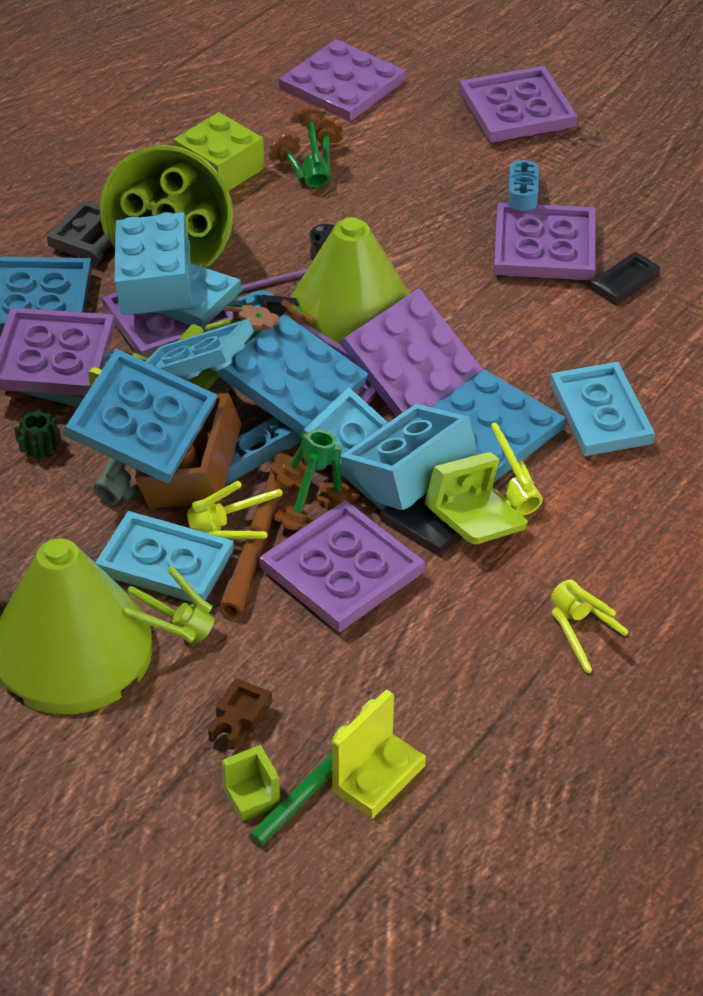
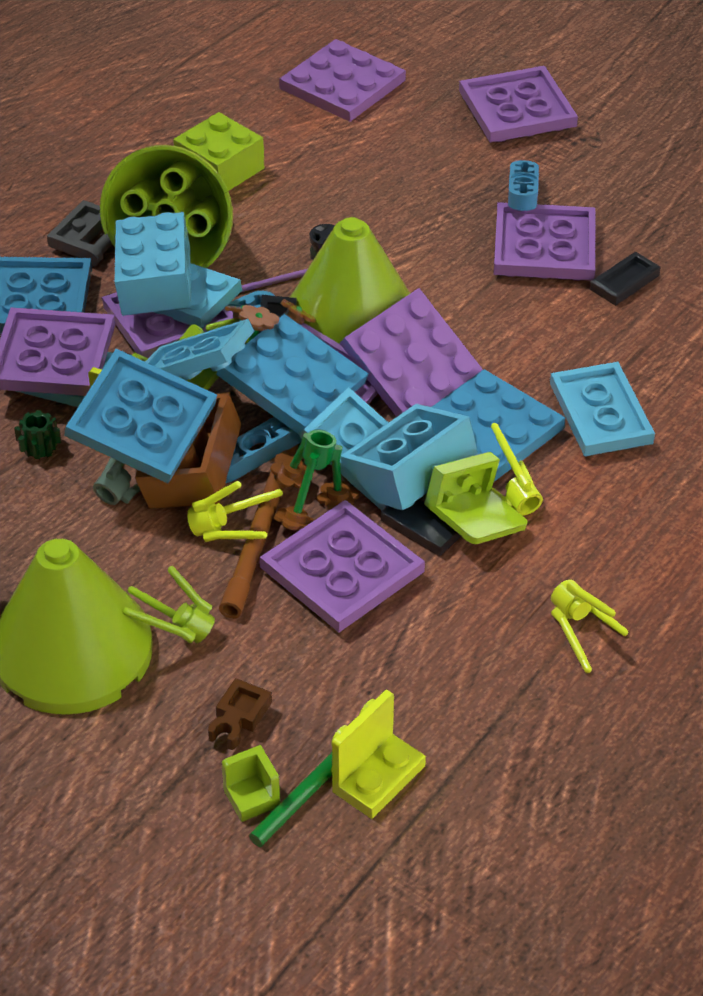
(148, 546): medium azure plate -> none
(315, 169): plant -> none

